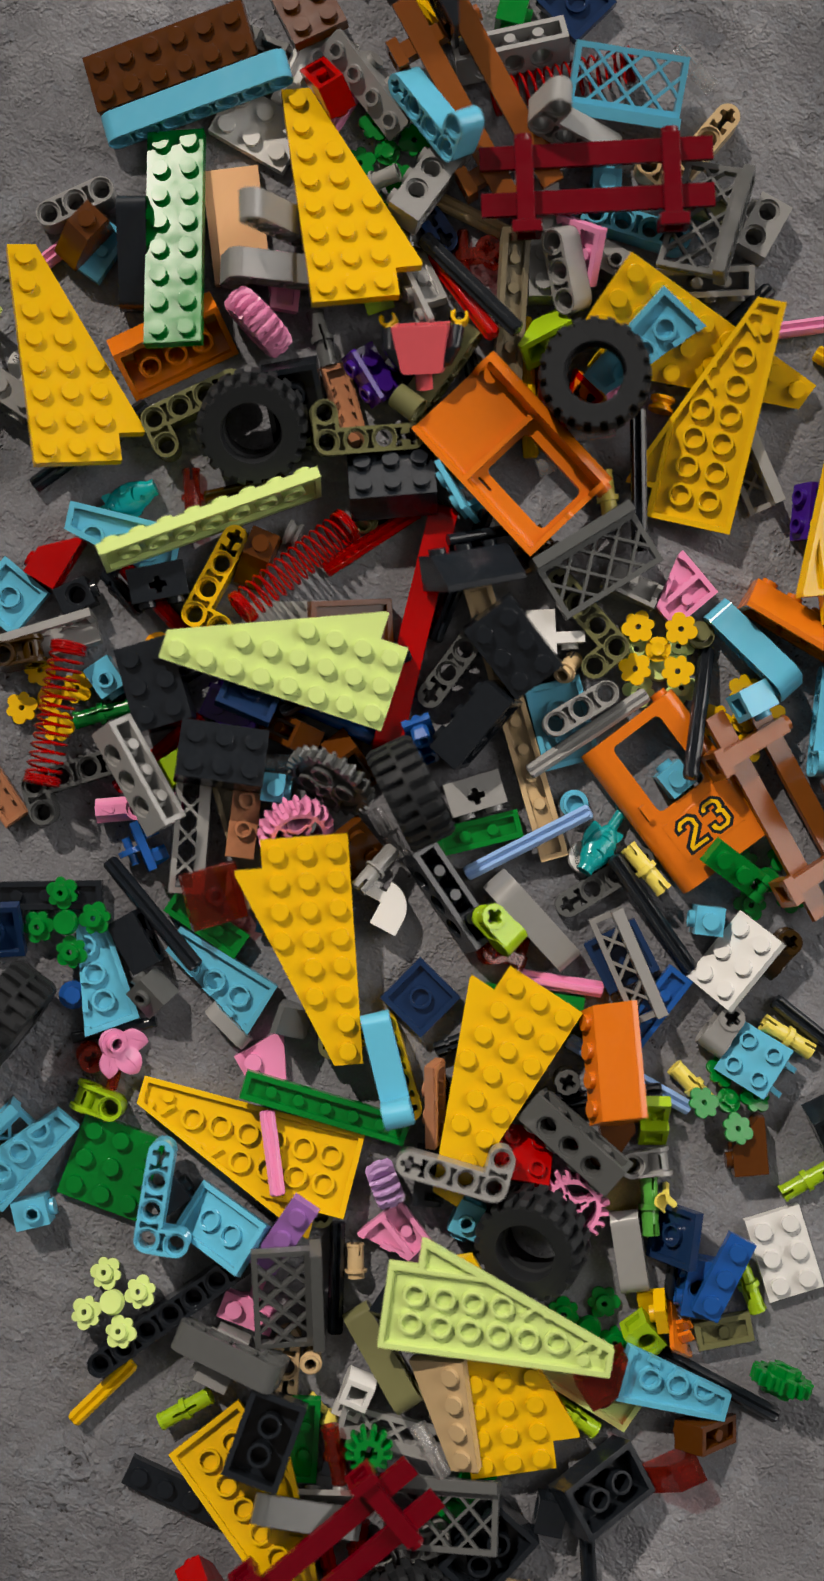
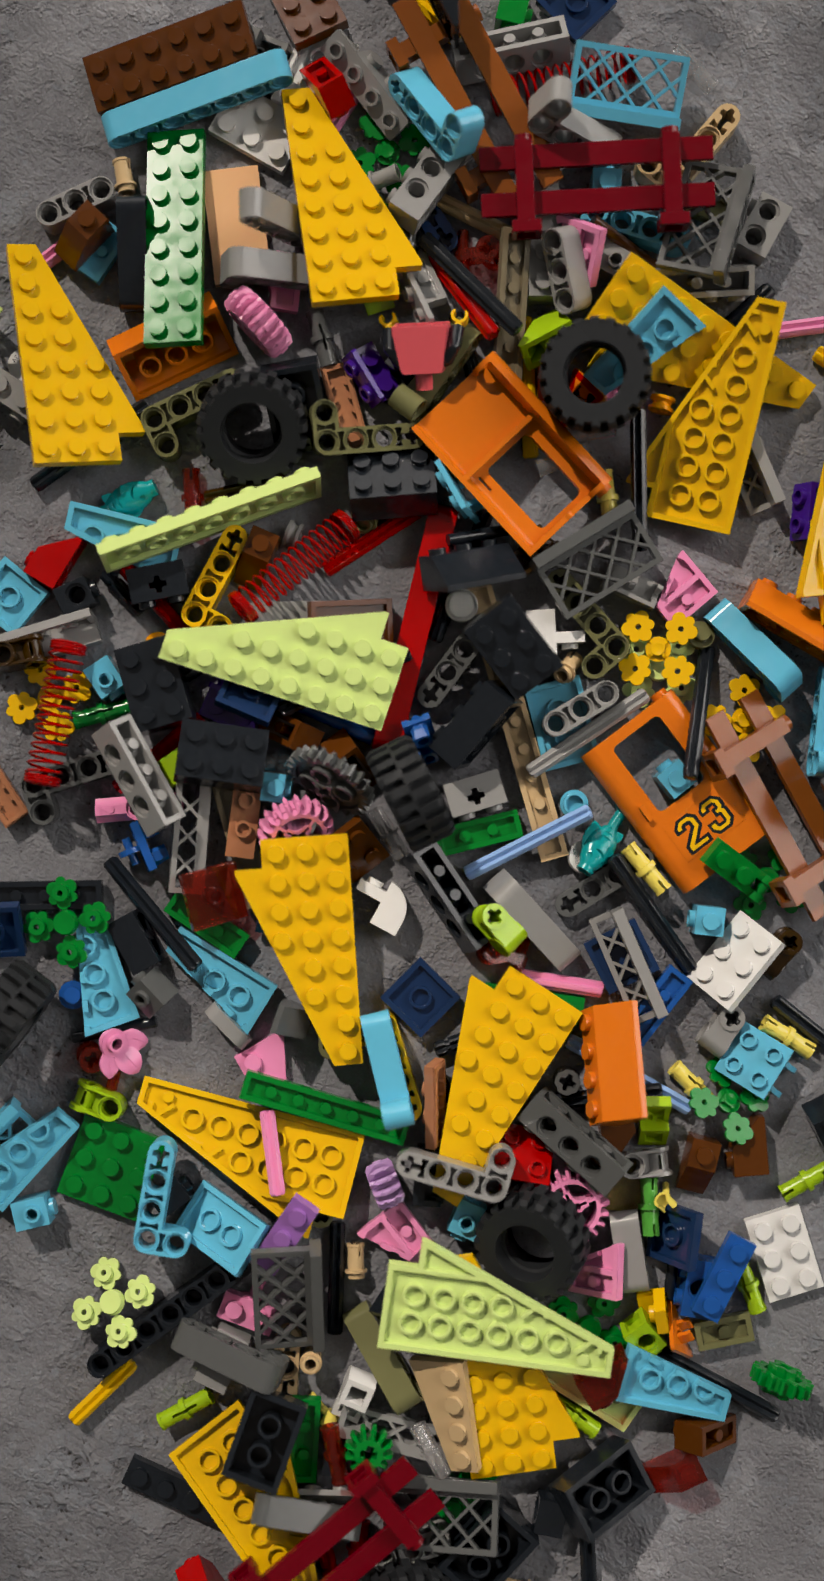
(124, 179): none -> tan pin
(375, 868): light grey axle -> none
(461, 605): none -> white piece
(602, 1274): none -> bright pink wing
(619, 239): none -> reddish brown bar
(698, 1162): none -> reddish brown slope
(753, 701): medium azure brick -> none

